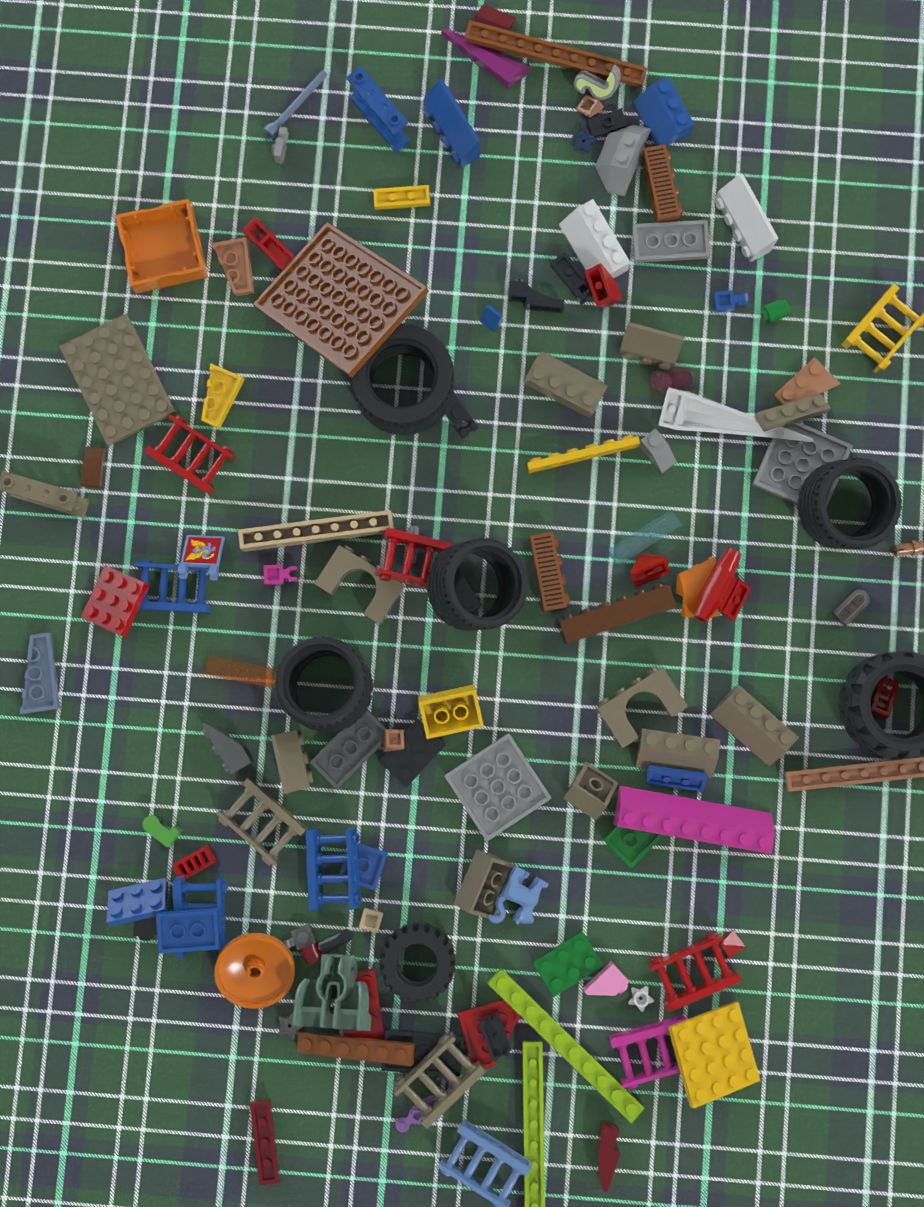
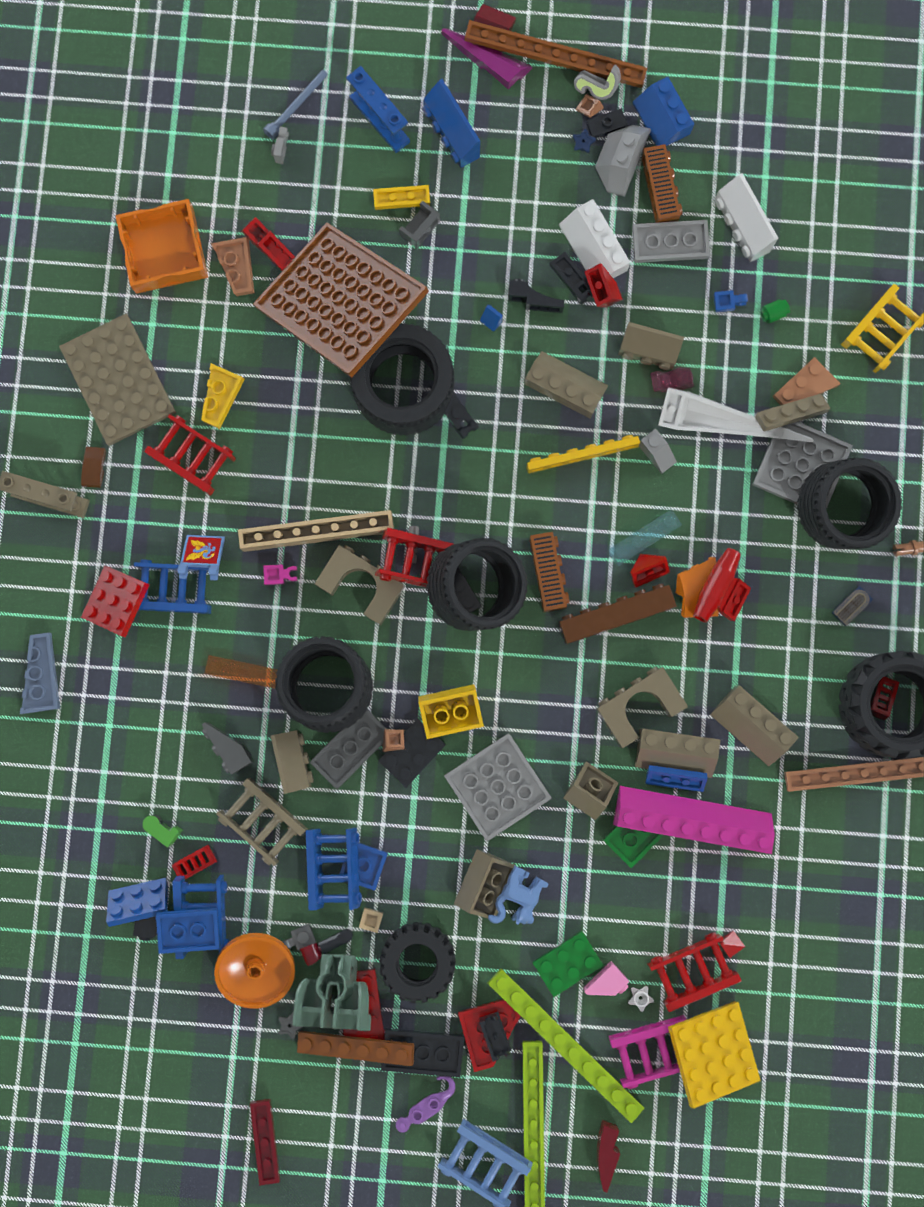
(420, 225): none -> dark grey panel
(444, 1099): dark tan fence -> none

